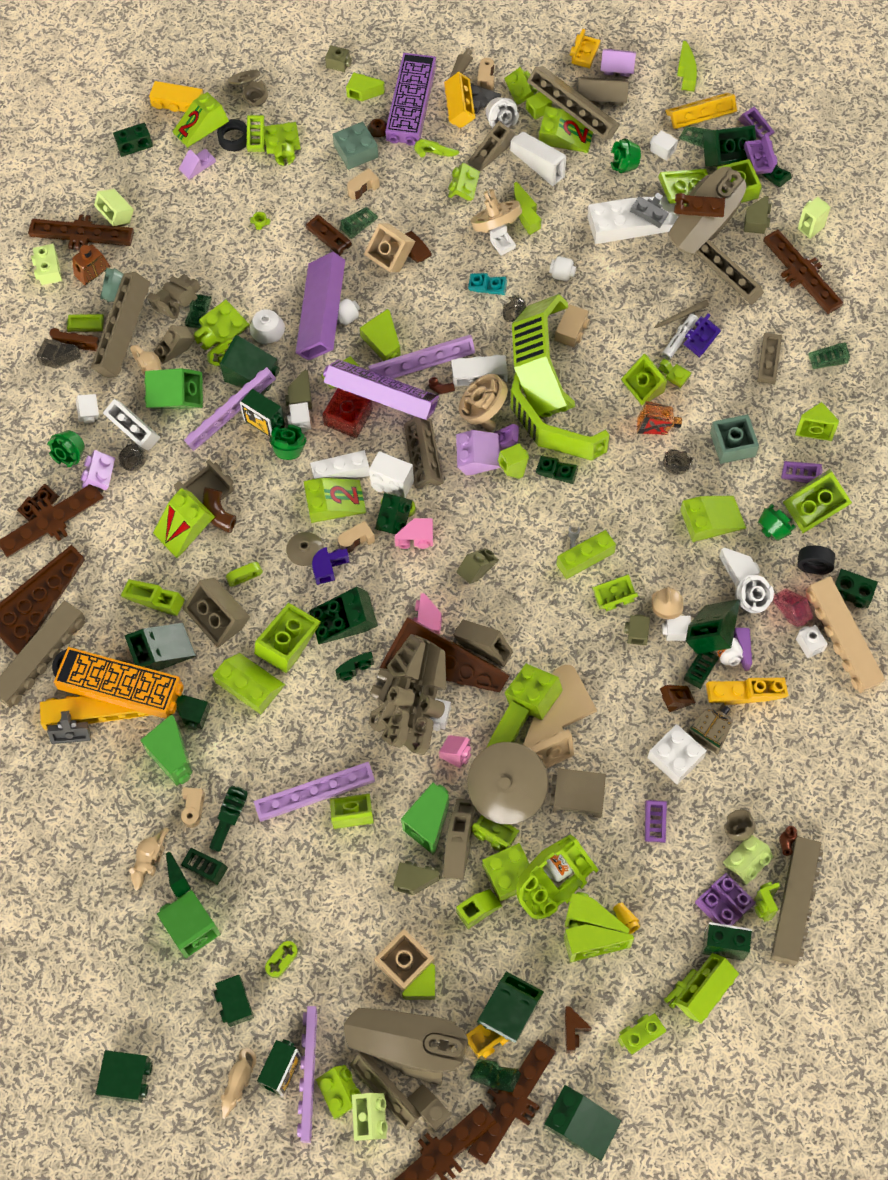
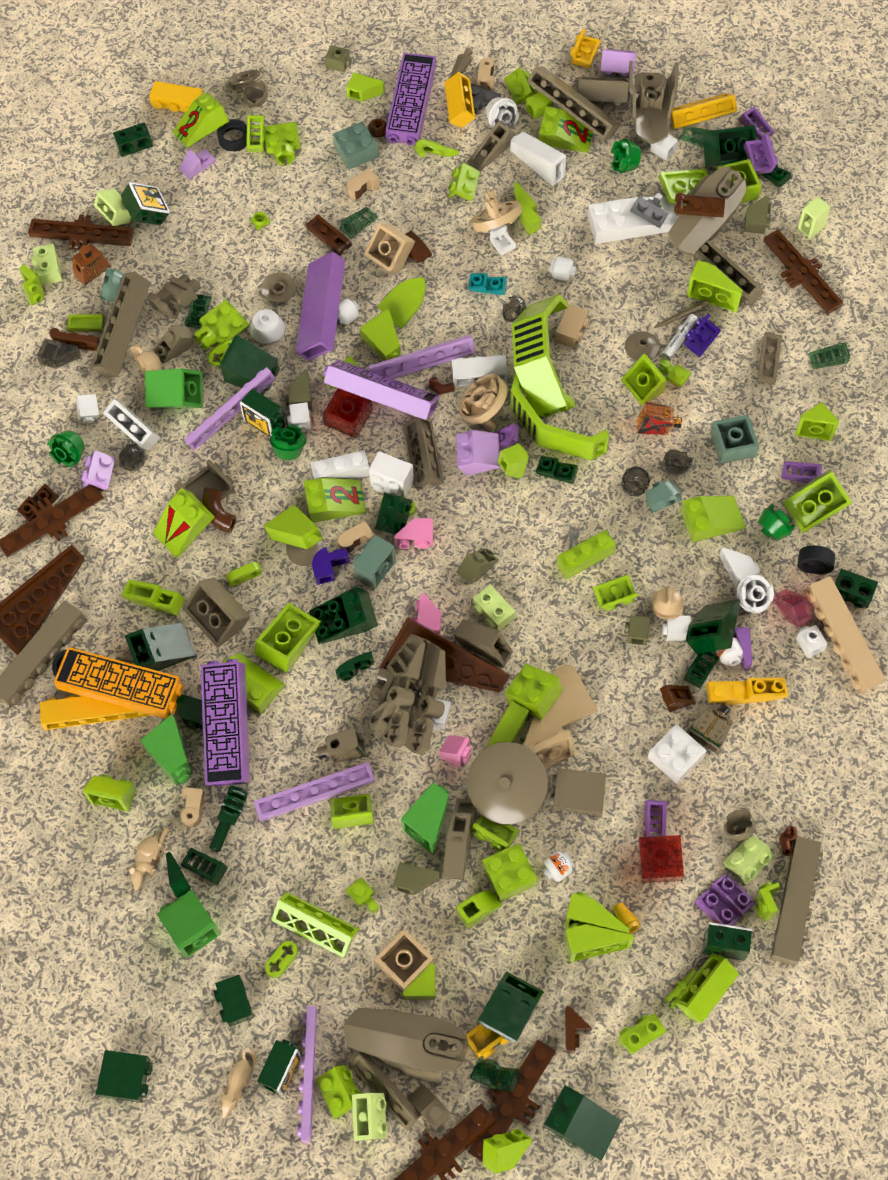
(32, 285): none -> lime bracket
(68, 730): dark grey hinge -> none
(109, 792): none -> lime slope
(145, 203): none -> piece
(225, 723): none -> medium lavender brick
(278, 281): none -> dark tan dish
(293, 529): none -> lime slope
(313, 916): none -> lime fence
(348, 744): none -> dark tan torso
(361, 894): none -> lime plate
(374, 562): none -> sand green brick
(404, 300): none -> lime shield
(493, 608): none -> yellowish green brick
(505, 1150): none -> lime slope
(537, 891): lime slope -> none
(636, 350): none -> dark tan dish
(639, 477): none -> clear smoke hair
(652, 108): none -> dark tan piece
(661, 859): none -> clear red brick
(662, 495): none -> sand green cone
(687, 68): lime slope -> none
(714, 286): none -> lime slope

